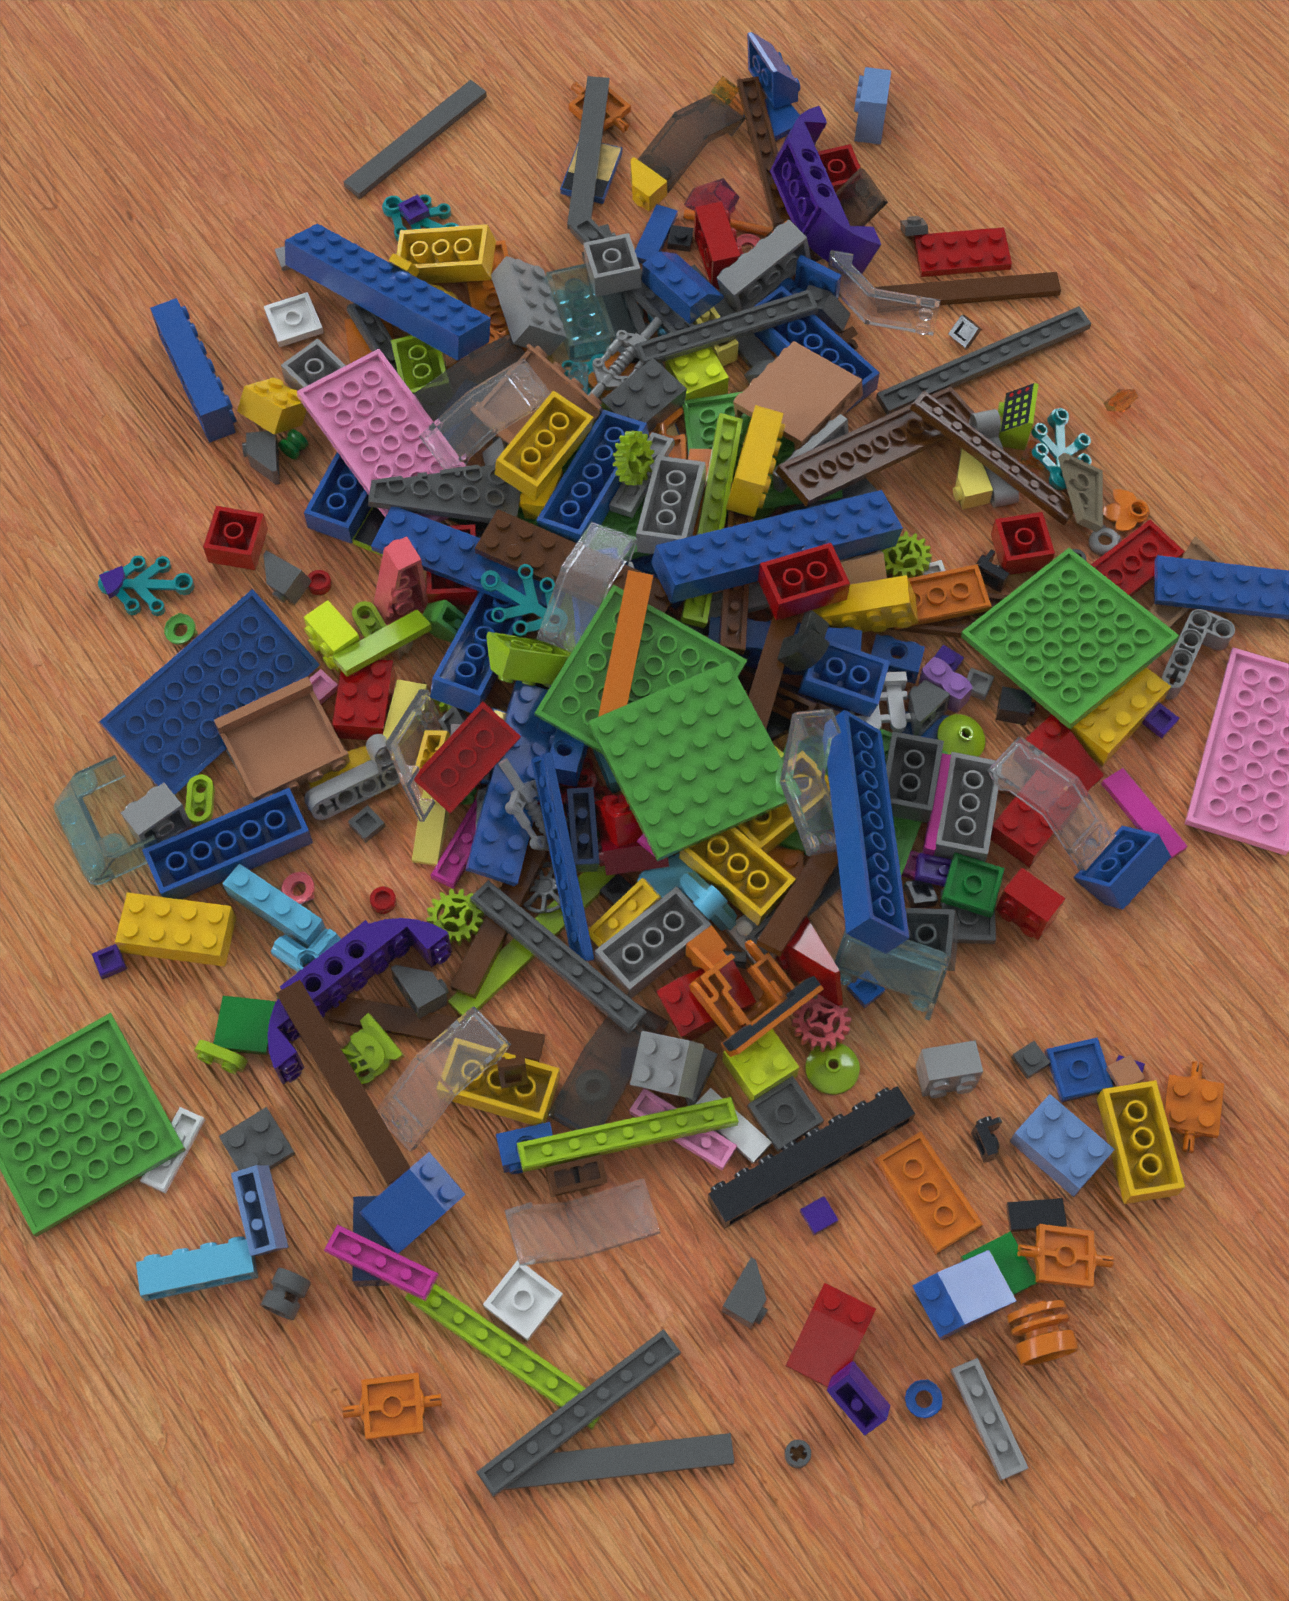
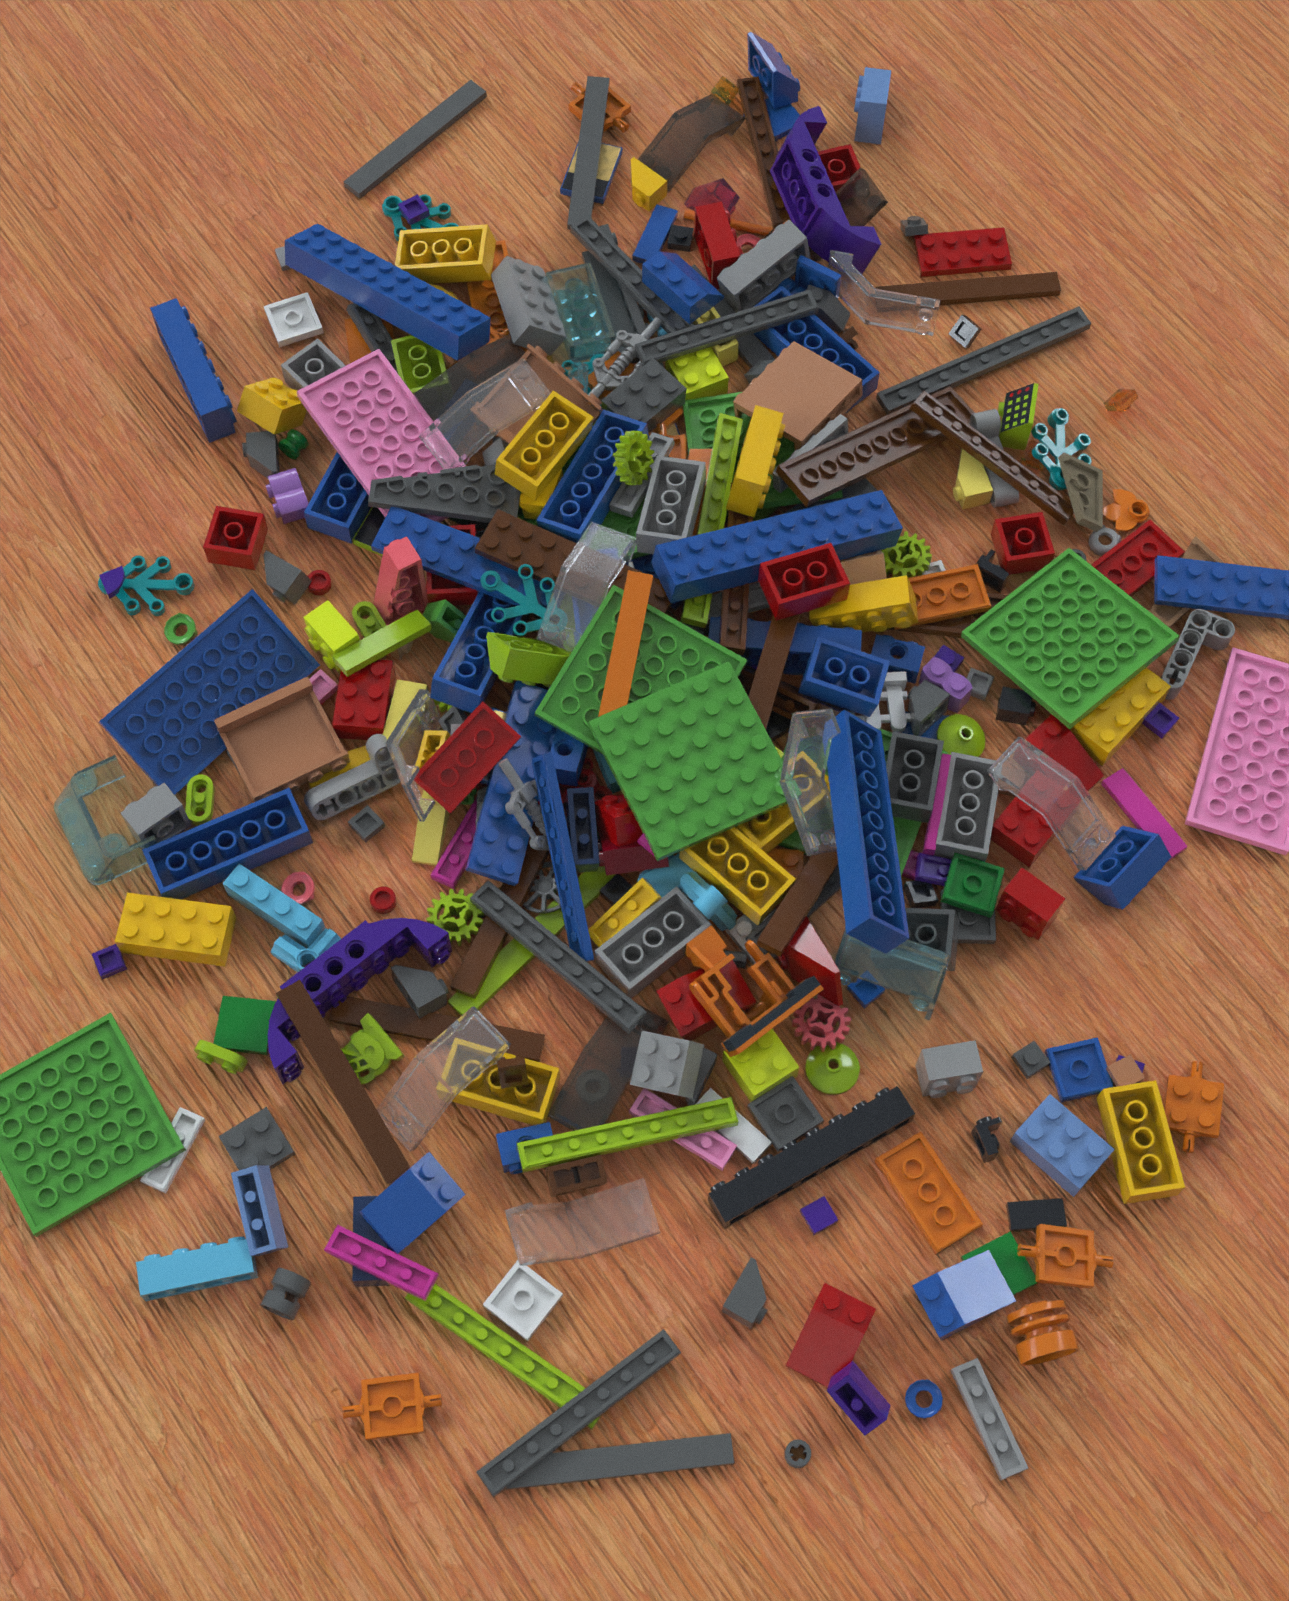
(288, 495): none -> medium lavender brick
(404, 264): yellow tile -> none
(612, 265): light grey brick -> none
(806, 647): pearl dark grey brick -> none

